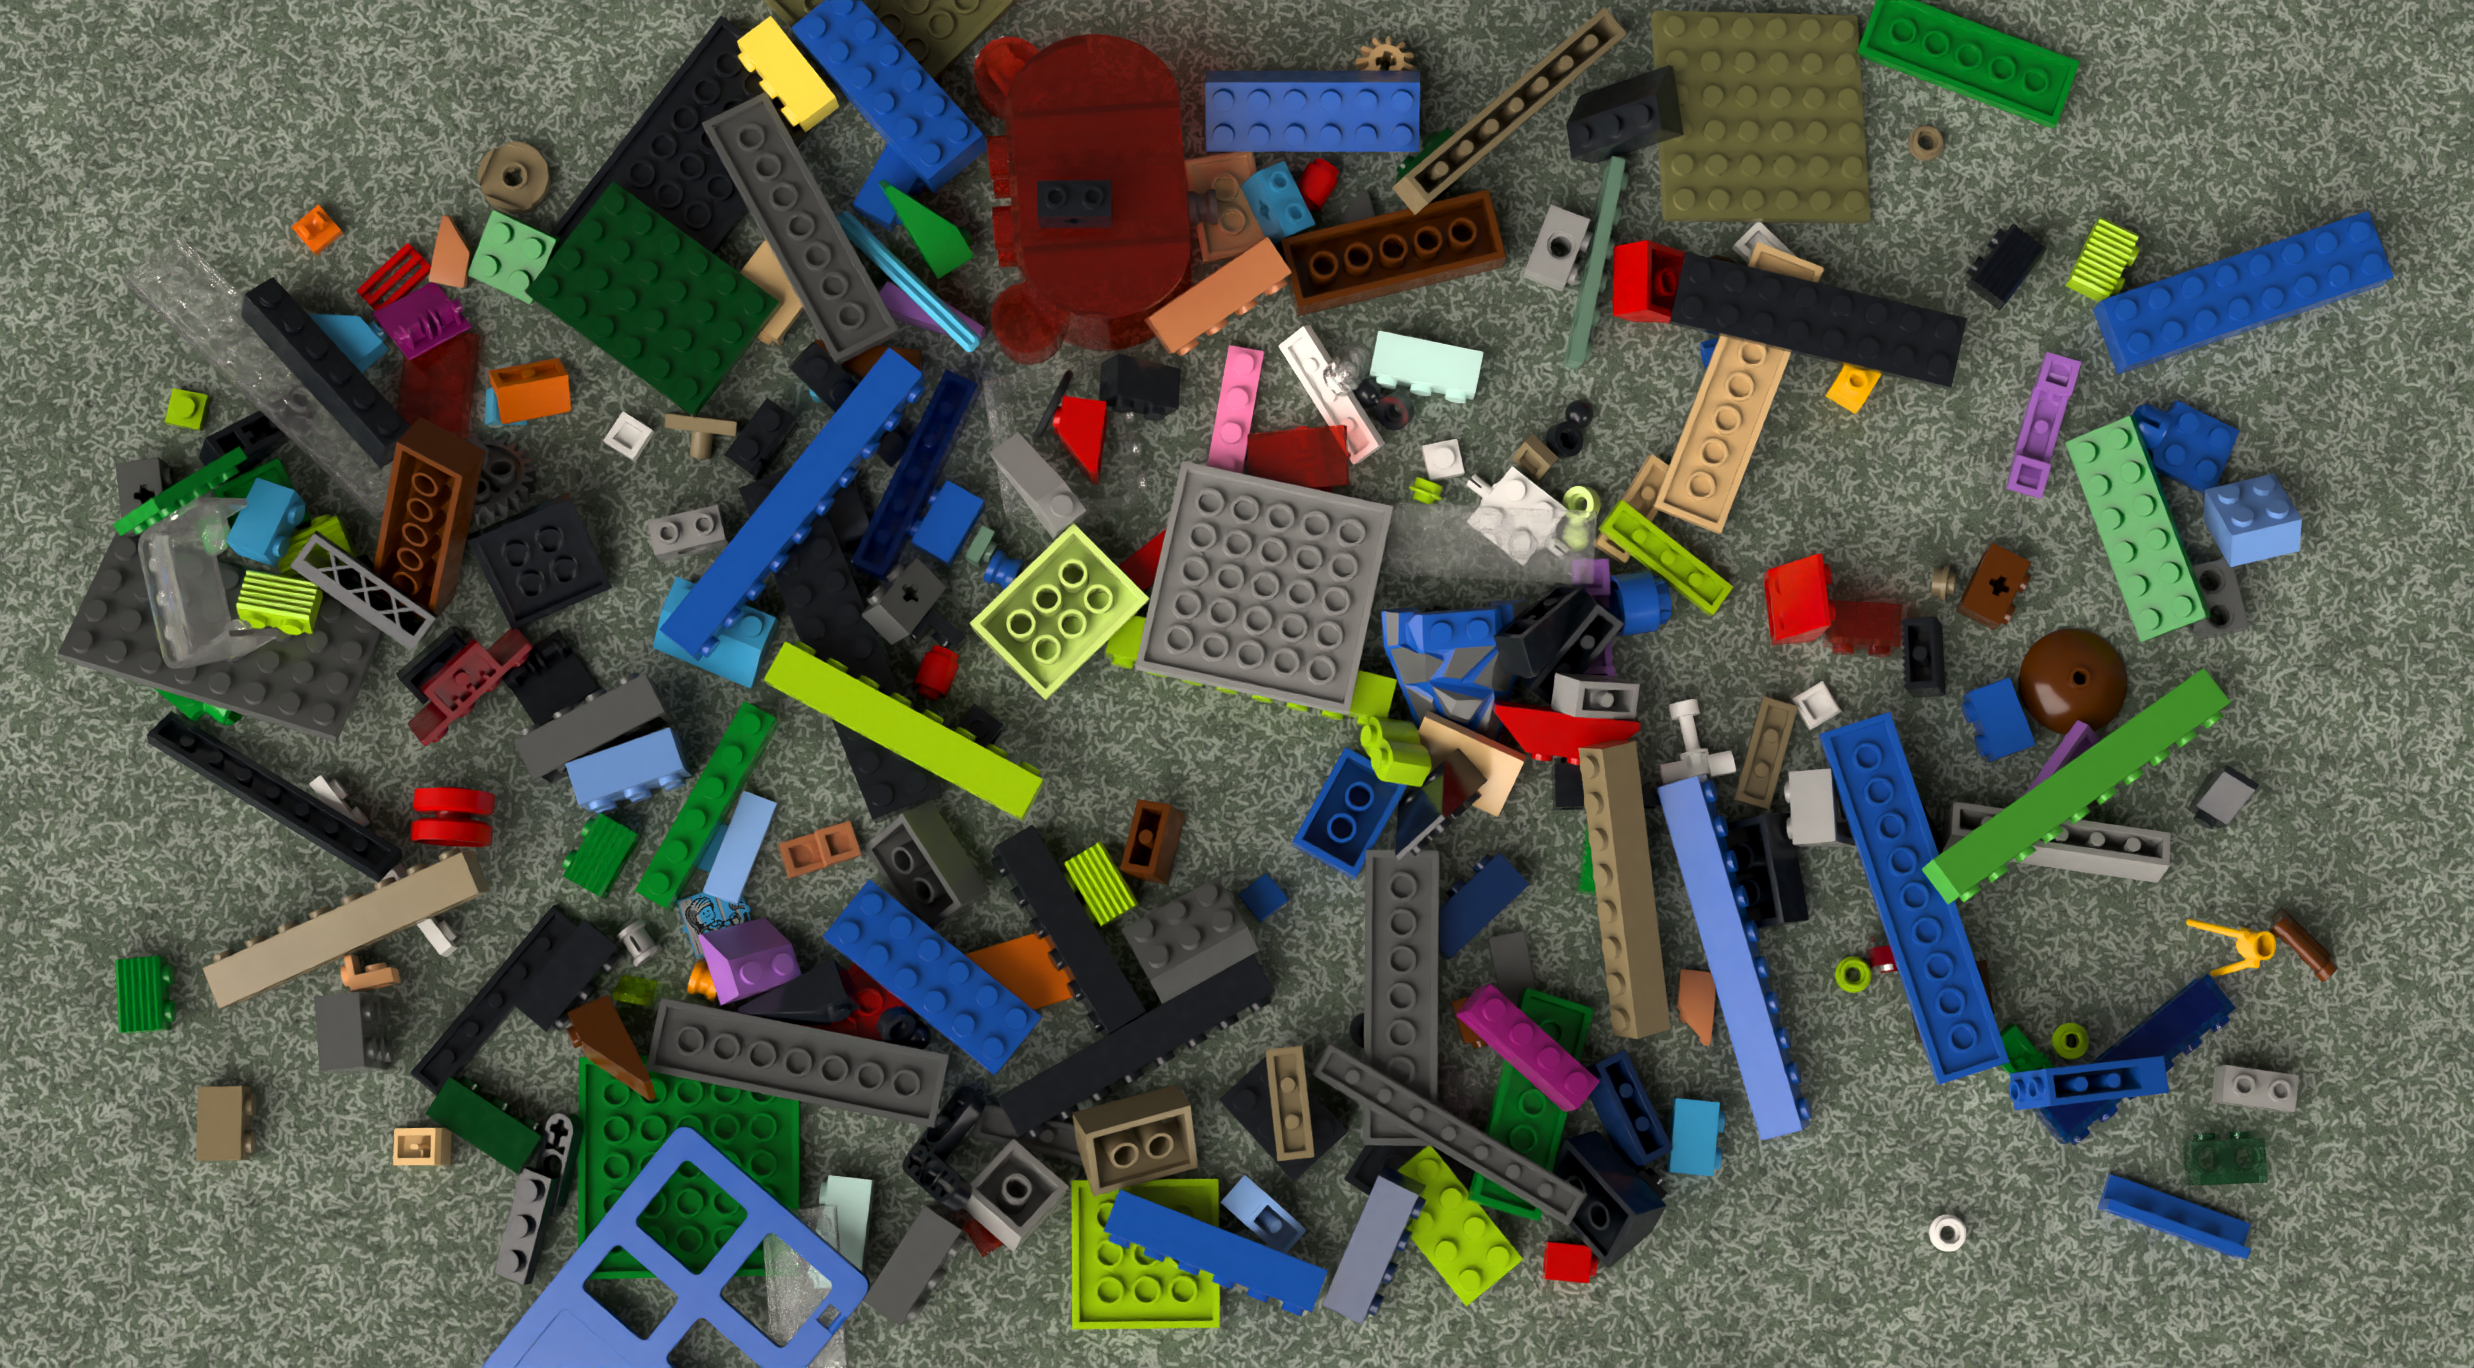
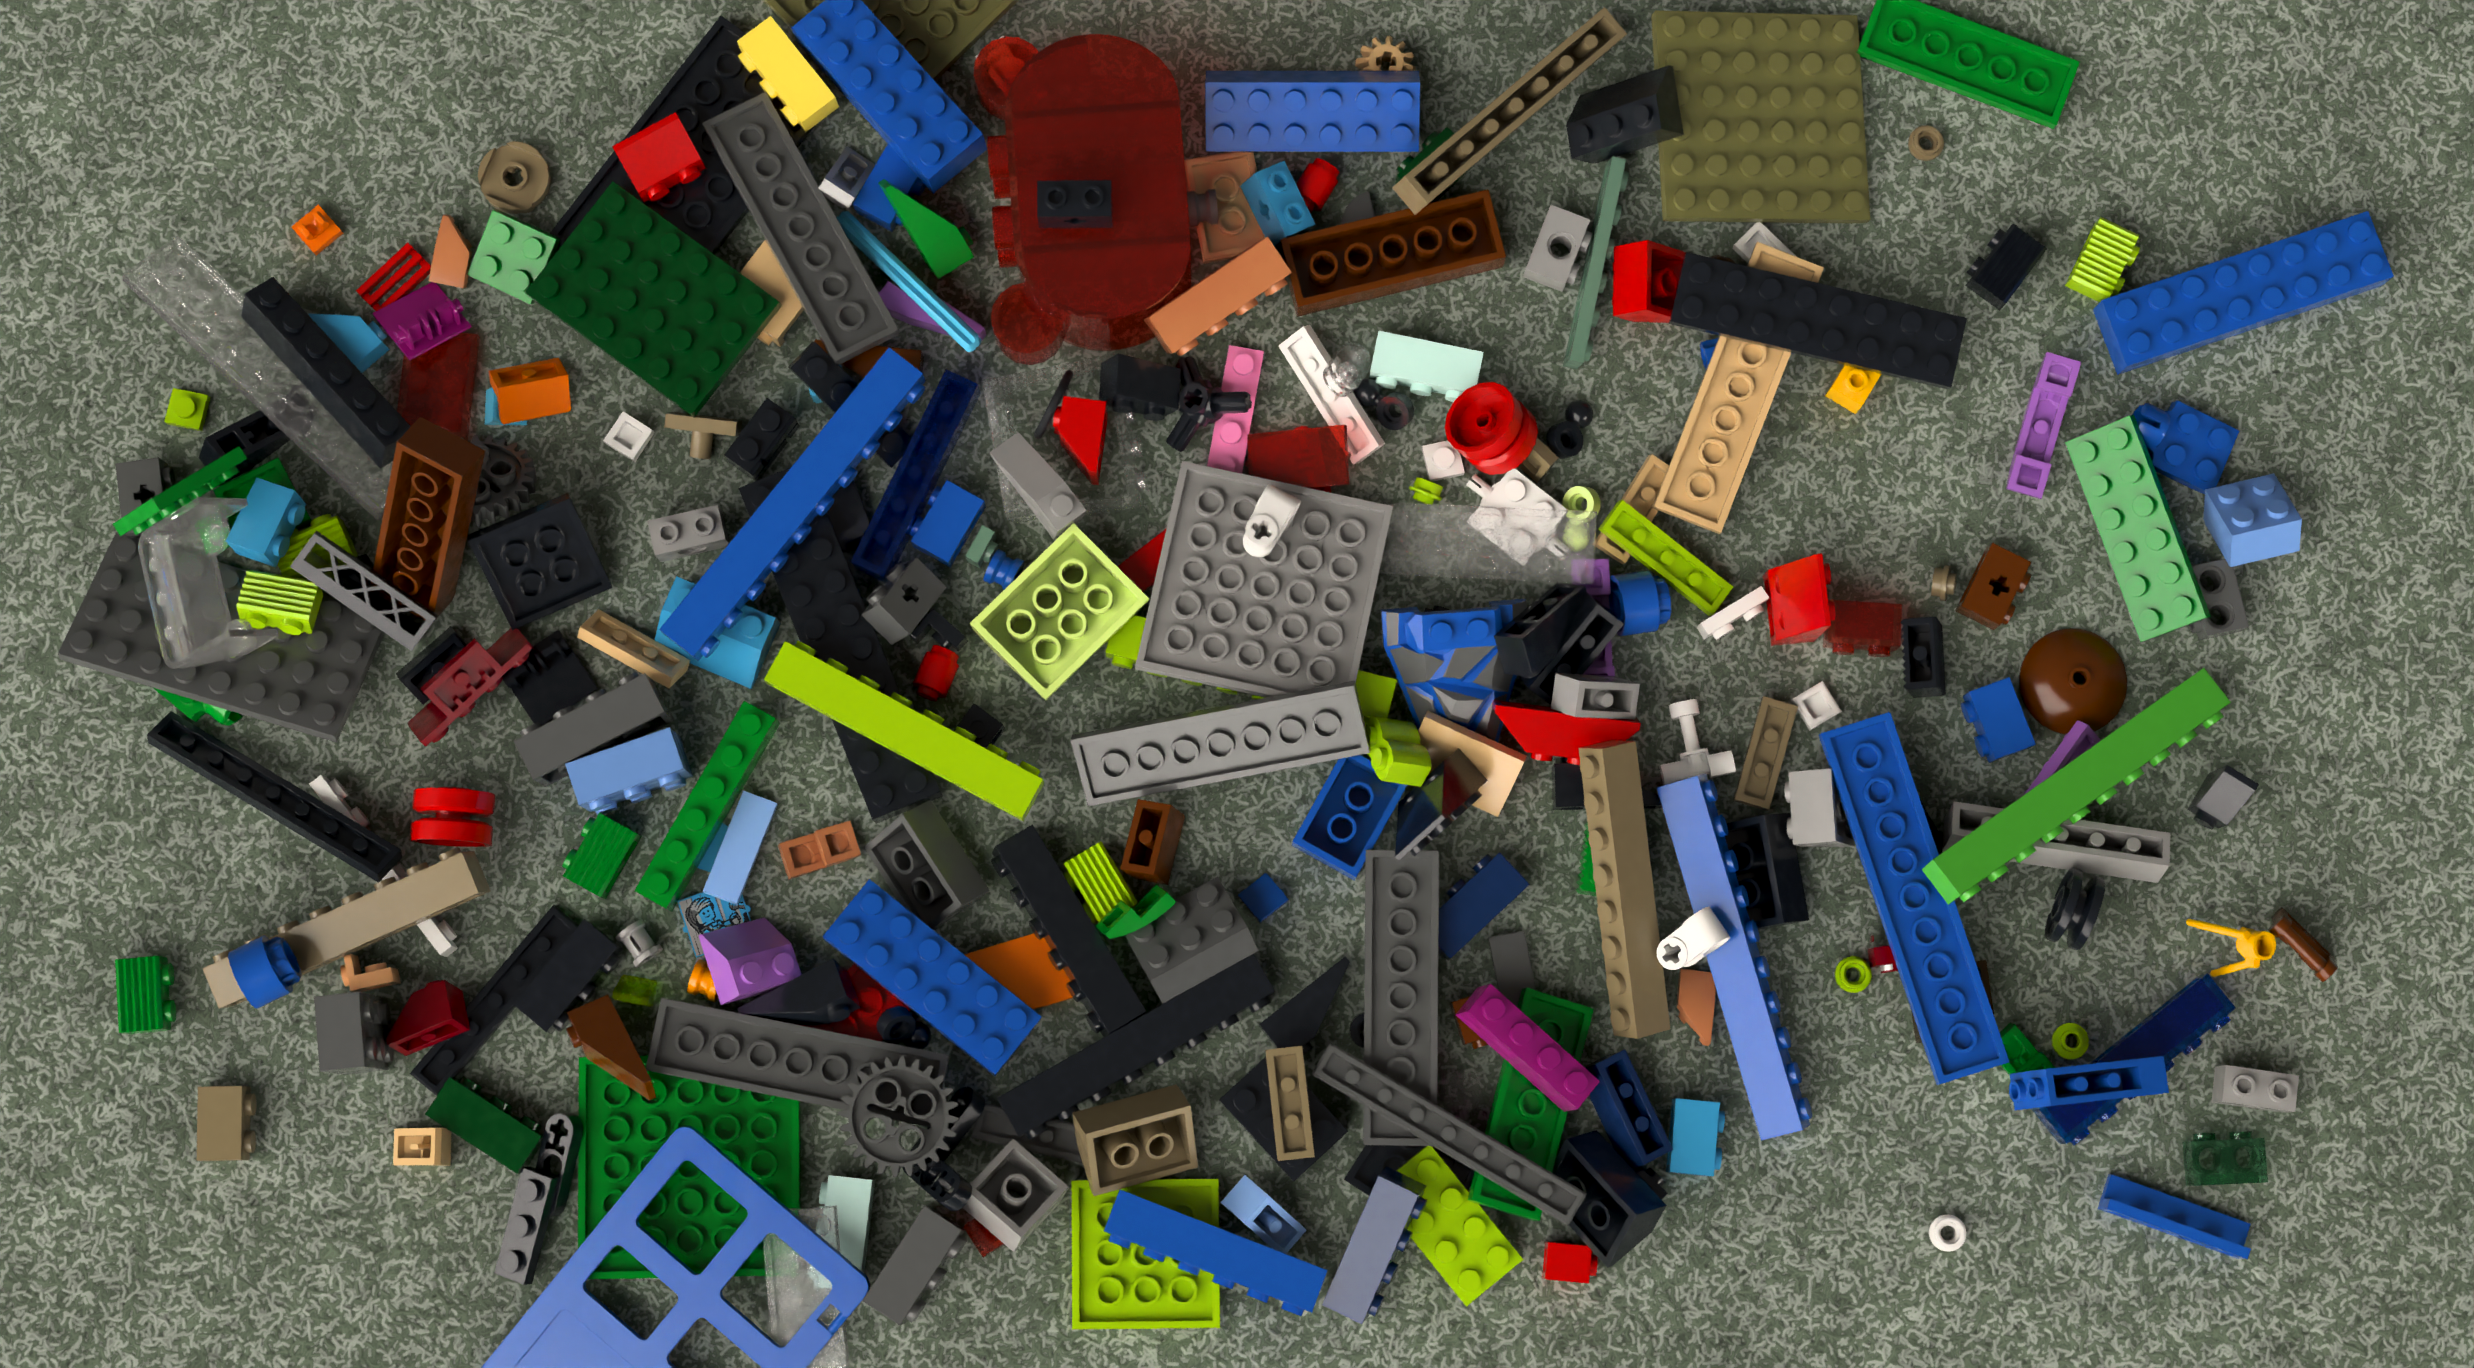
(265, 969): none -> blue piece
(429, 1018): none -> dark red slope
(633, 648): none -> tan plate
(659, 158): none -> red slope
(846, 178): none -> light grey slope
(888, 1148): none -> dark grey gear
(1125, 920): none -> green slope
(1201, 404): none -> black bush
(1221, 743): none -> plate
(1271, 516): none -> white piece
(1301, 1016): none -> black slope
(1491, 428): none -> red wheel
(1696, 938): none -> white piece
(1747, 606): none -> white plate
(2075, 909): none -> black wheel

